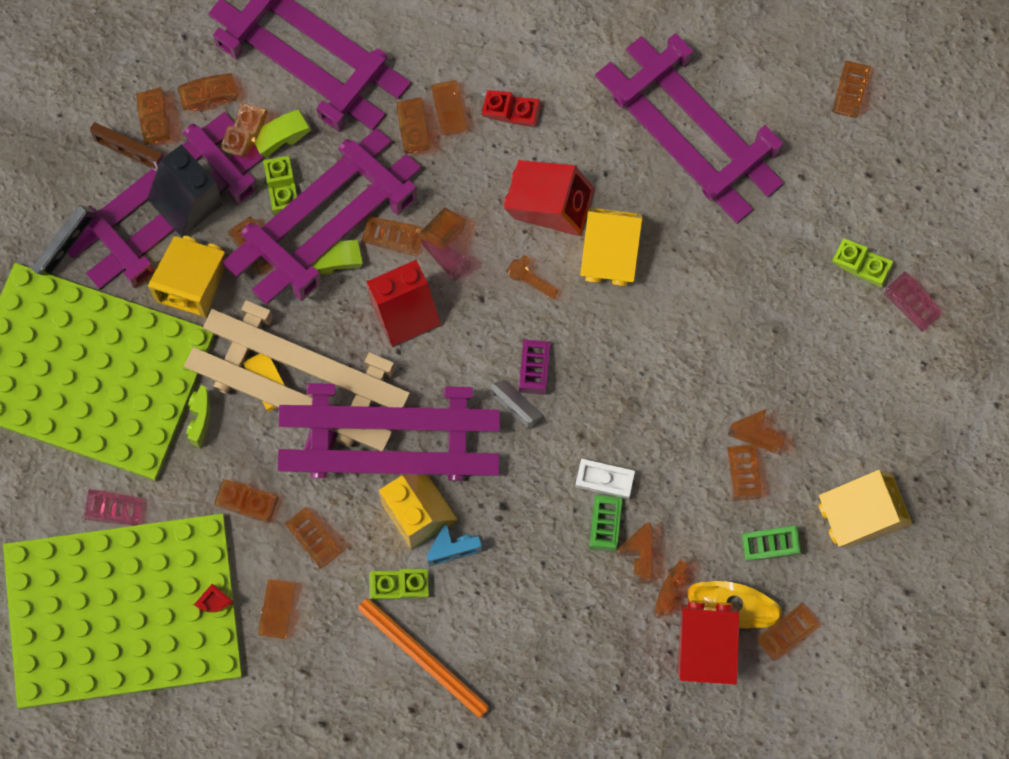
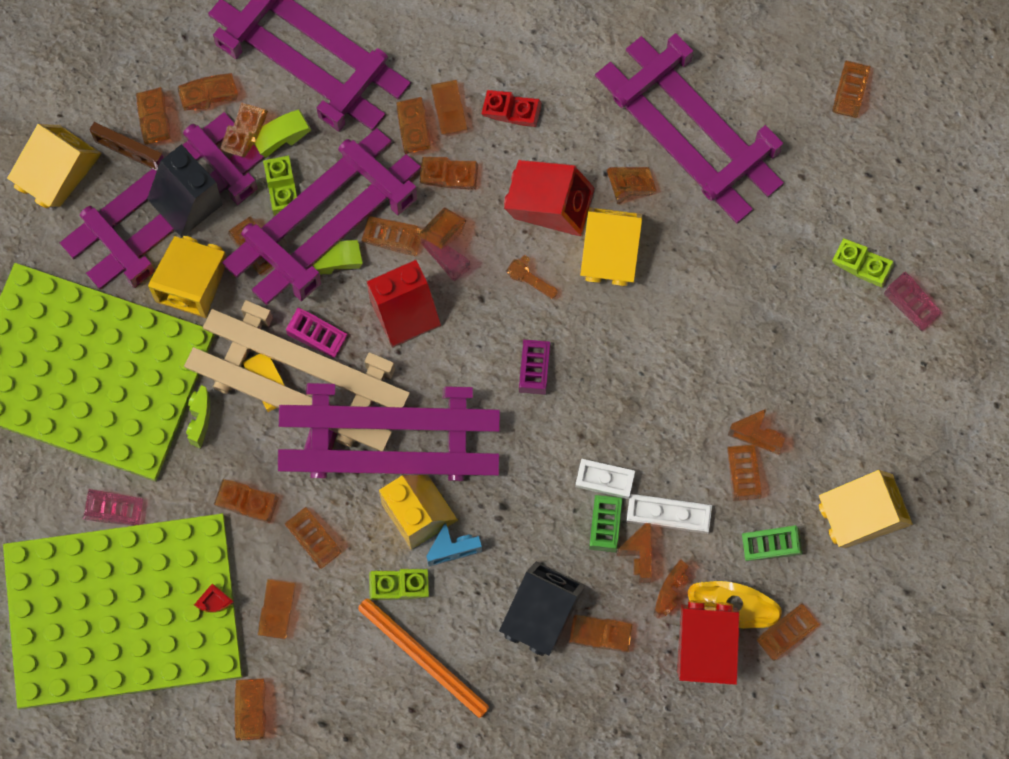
(52, 164): none -> yellow slope
(64, 240): black tile -> none
(249, 709): none -> clear orange slope
(310, 319): none -> dark pink slope
(448, 174): none -> clear orange slope
(515, 403): light grey slope -> none
(541, 609): none -> black slope
(600, 634): none -> clear orange slope
(630, 182): none -> clear orange slope
(669, 513): none -> white tile

